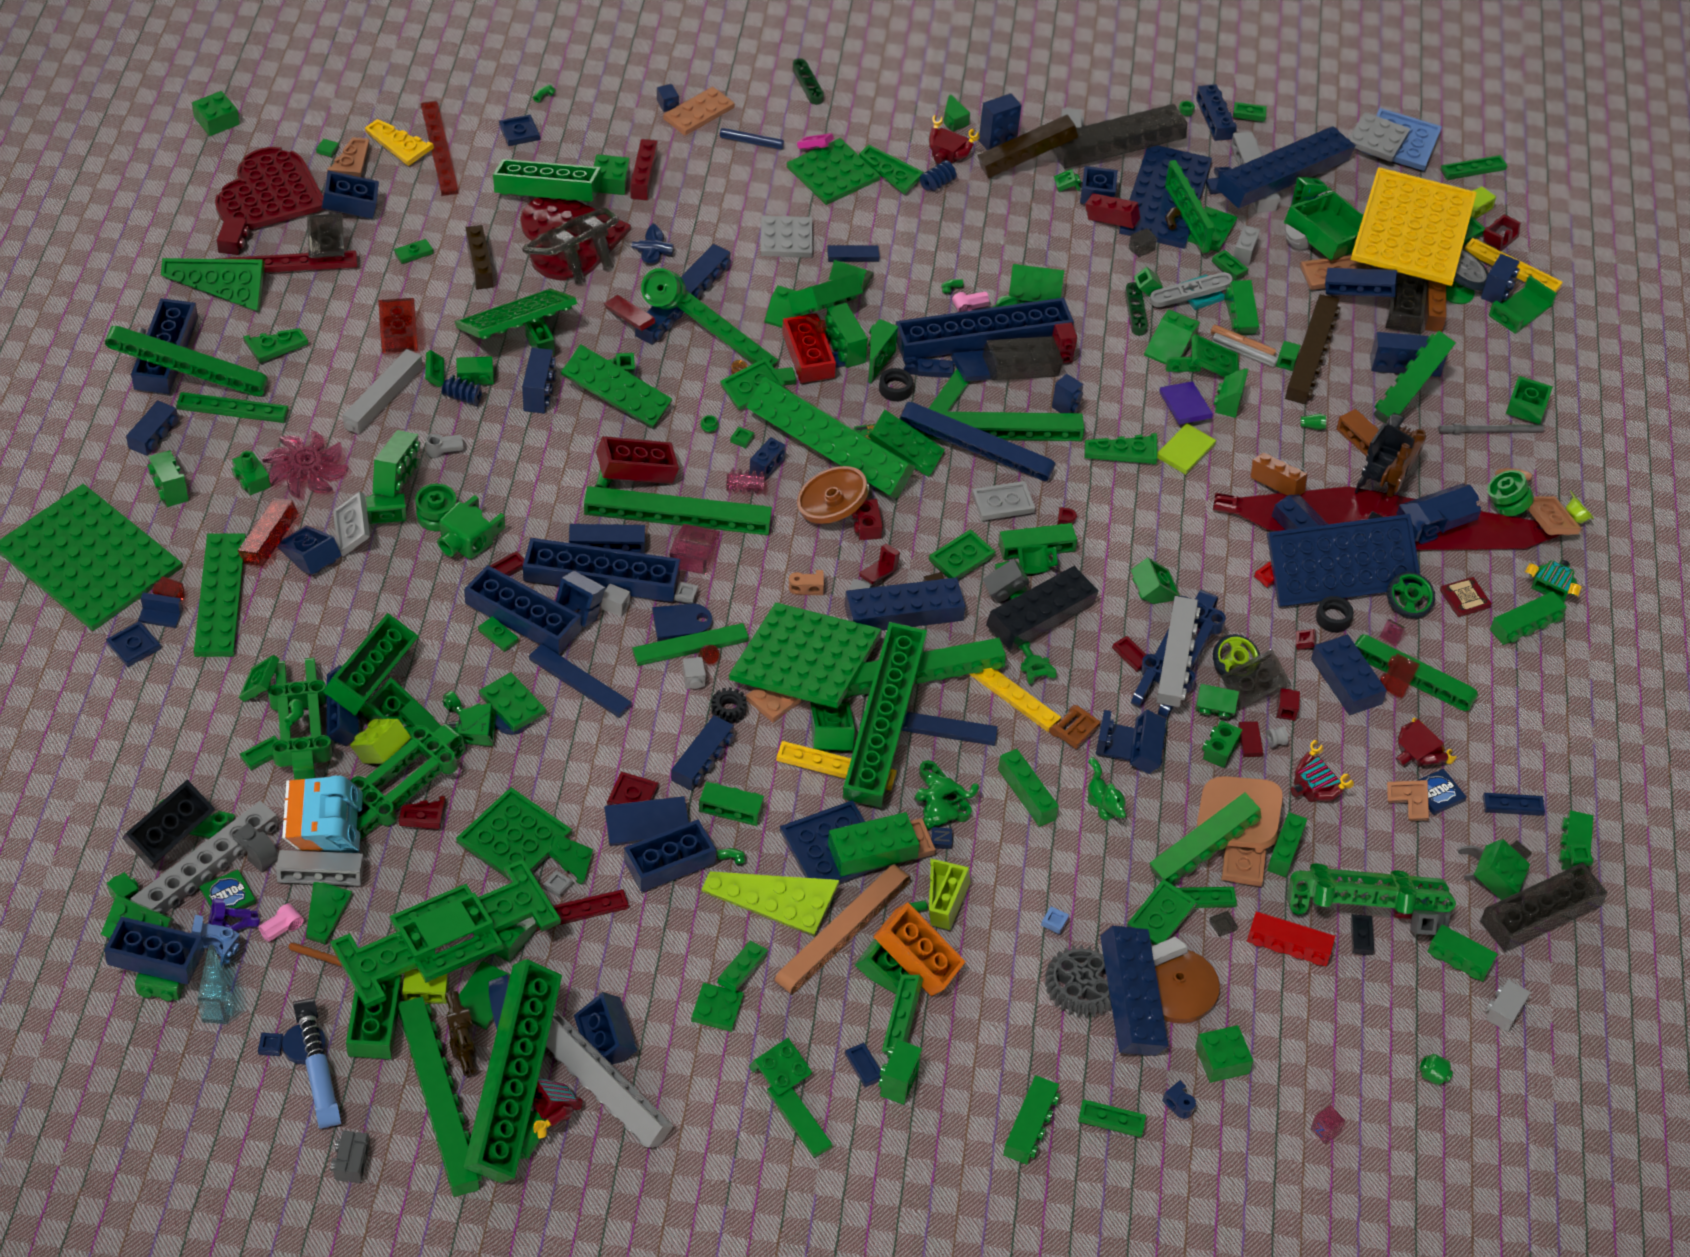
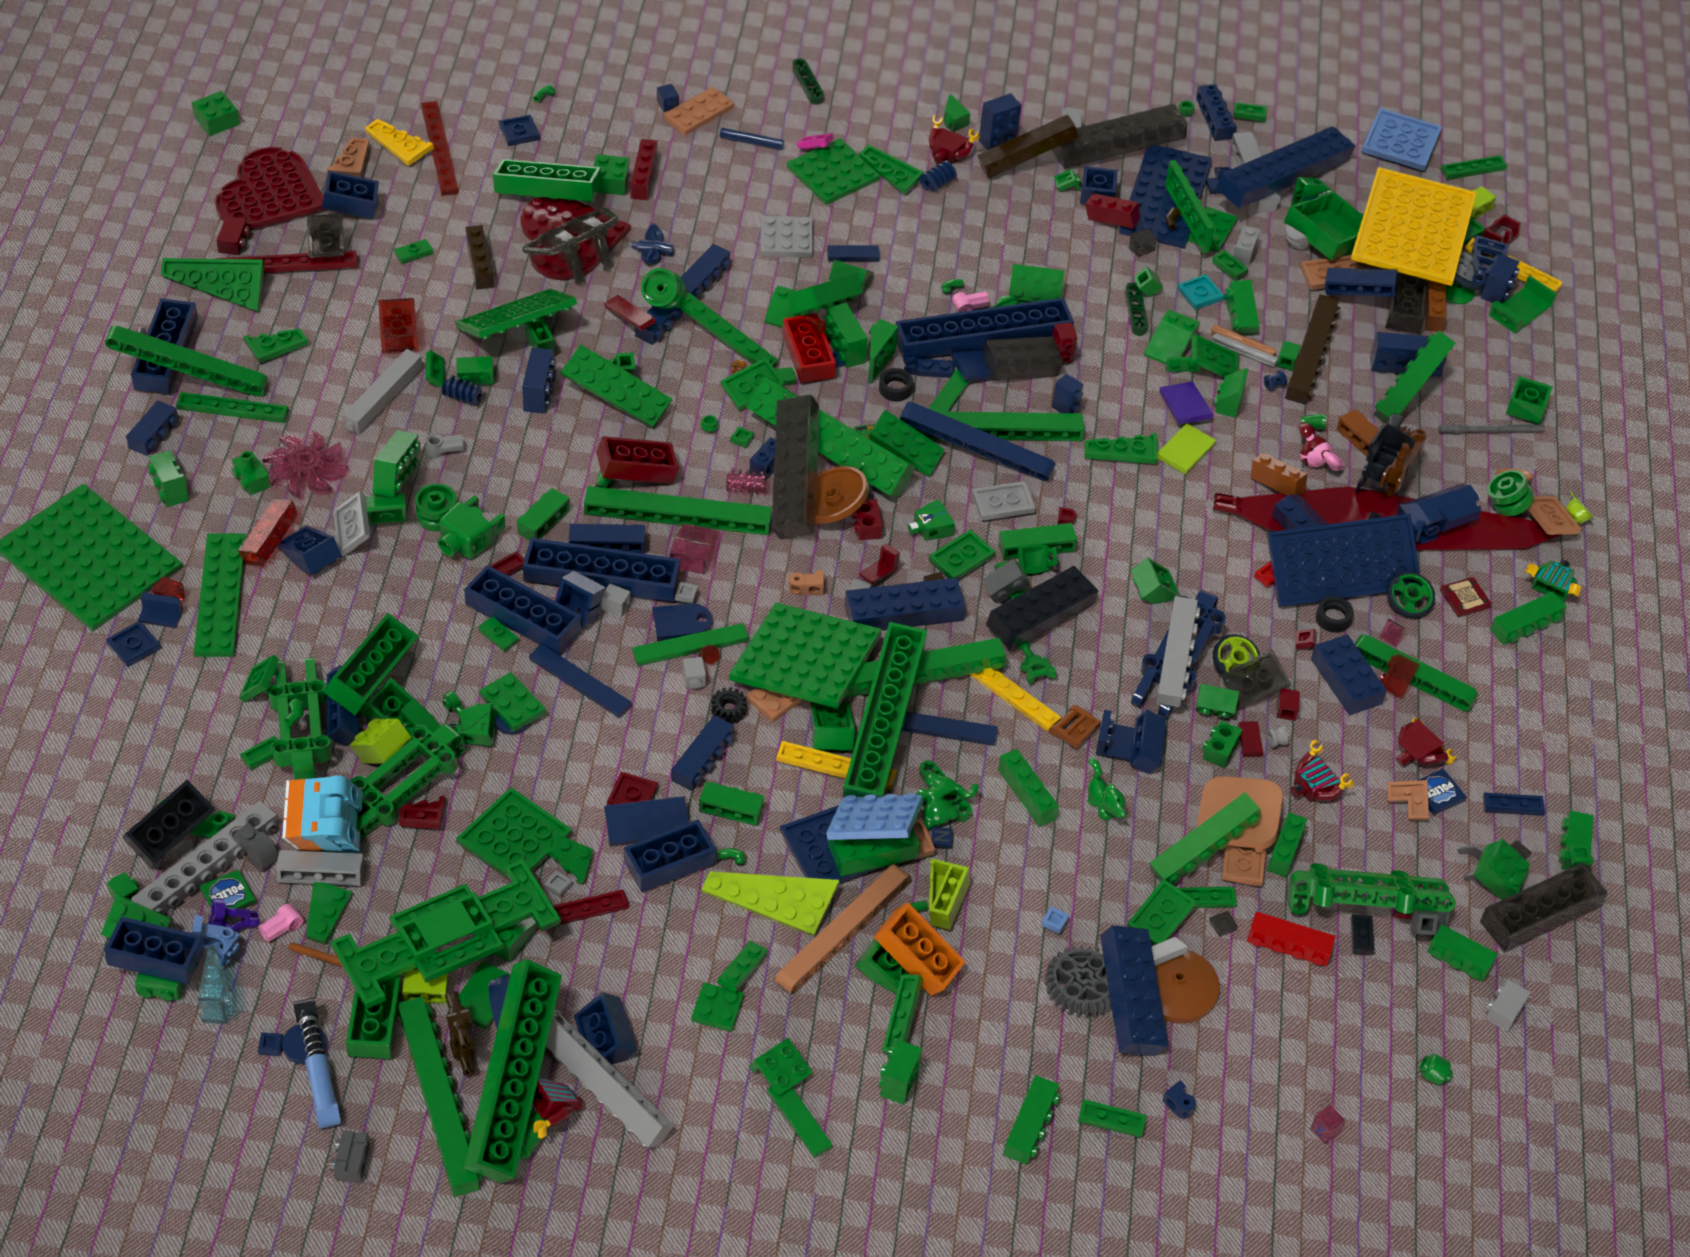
(327, 147): green tile -> none
(543, 514): none -> green brick
(795, 467): none -> clear smoke brick
(863, 1064): dark blue tile -> none
(875, 817): none -> medium blue plate
(932, 522): none -> green torso
(1129, 652): dark red tile -> none
(1180, 292): light grey piece -> none
(1224, 1053): green brick -> none
(1279, 382): none -> dark blue bush
(1322, 453): none -> hair
(1378, 136): light grey plate -> none
(1490, 247): none -> dark blue plate

